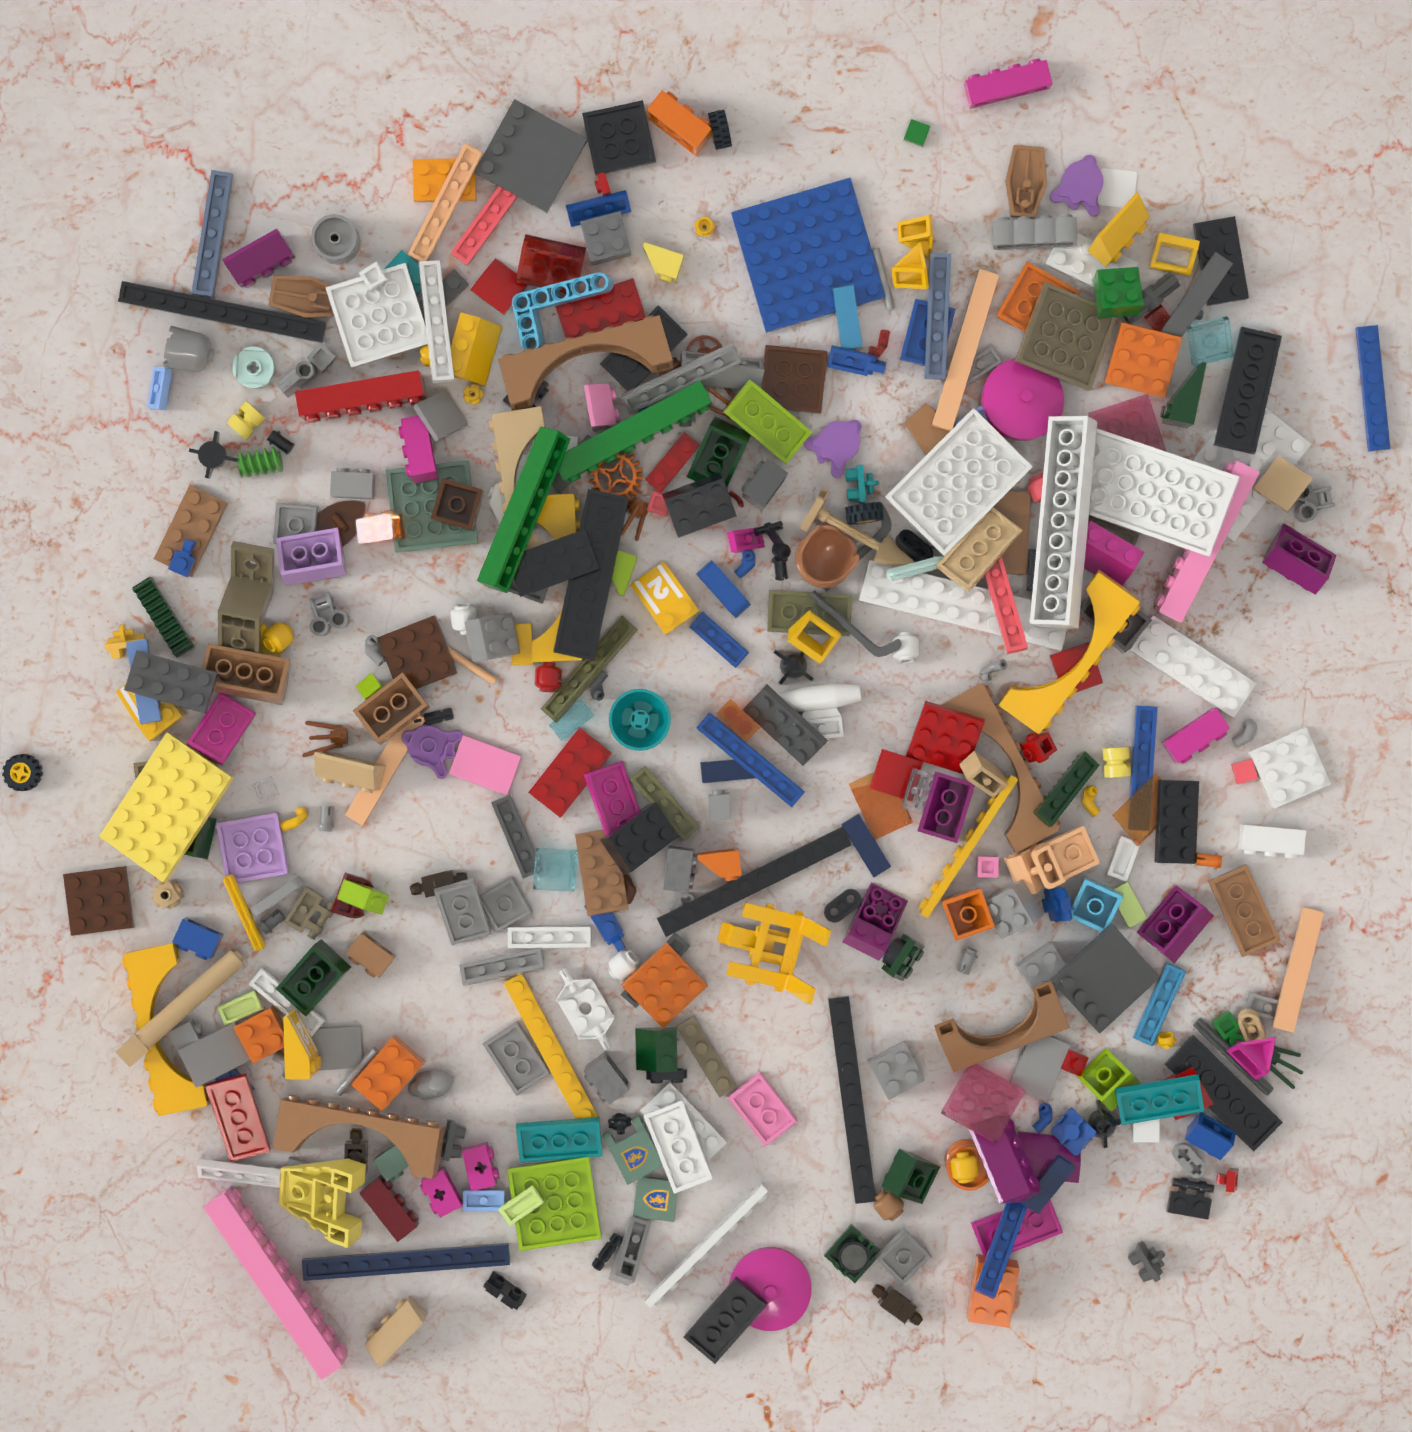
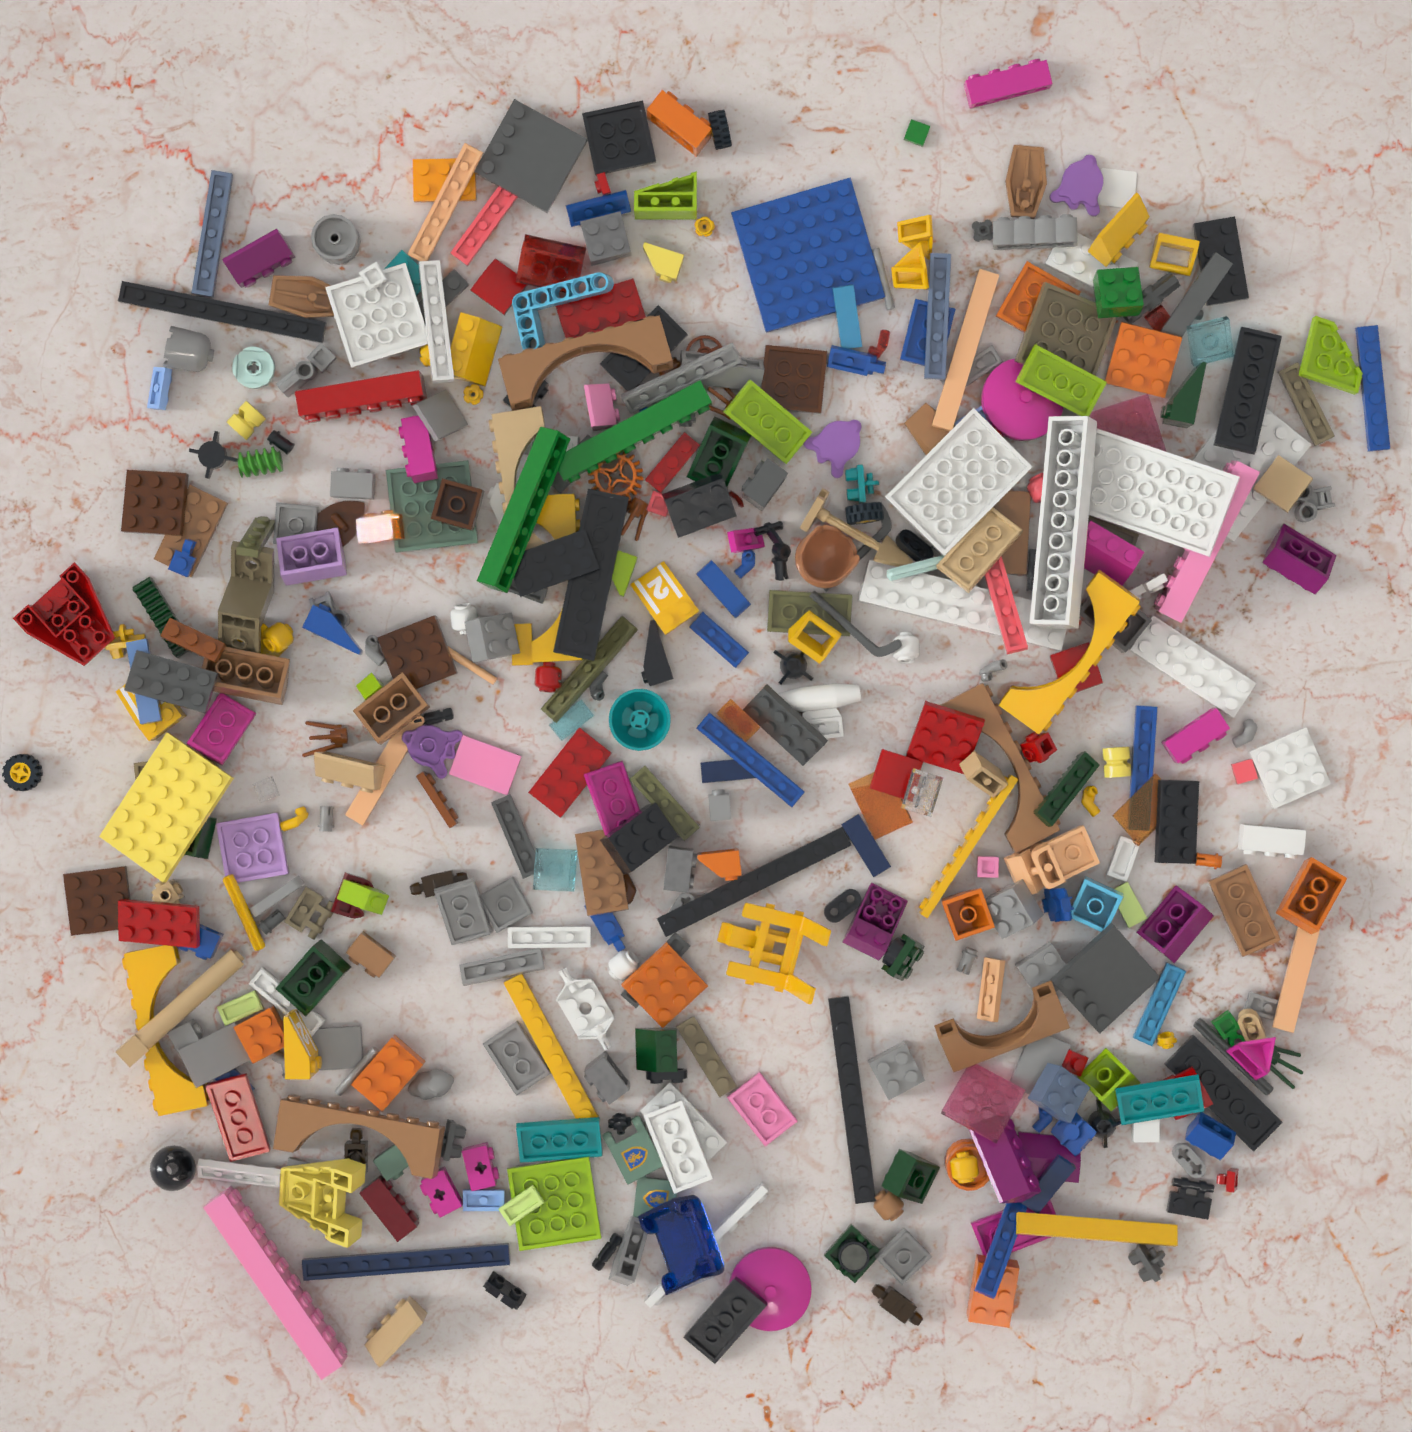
(69, 618): none -> red wedge
(154, 502): none -> reddish brown plate
(159, 923): none -> red plate
(182, 1168): none -> black wheel
(193, 640): none -> dark orange plate
(256, 537): none -> olive plate
(328, 626): none -> blue slope
(438, 798): none -> dark orange plate
(655, 661): none -> black slope
(668, 200): none -> lime wedge
(684, 1242): none -> clear blue windscreen
(946, 807): magenta slope -> none
(978, 235): none -> dark grey plate
(991, 989): none -> light nougat plate
(1059, 1092): none -> sand blue brick
(1060, 381): none -> lime plate
(1096, 1229): none -> yellow tile
(1151, 585): none -> white plate
(1306, 404): none -> dark tan plate
(1311, 895): none -> orange brick
(1329, 358): none -> lime plate

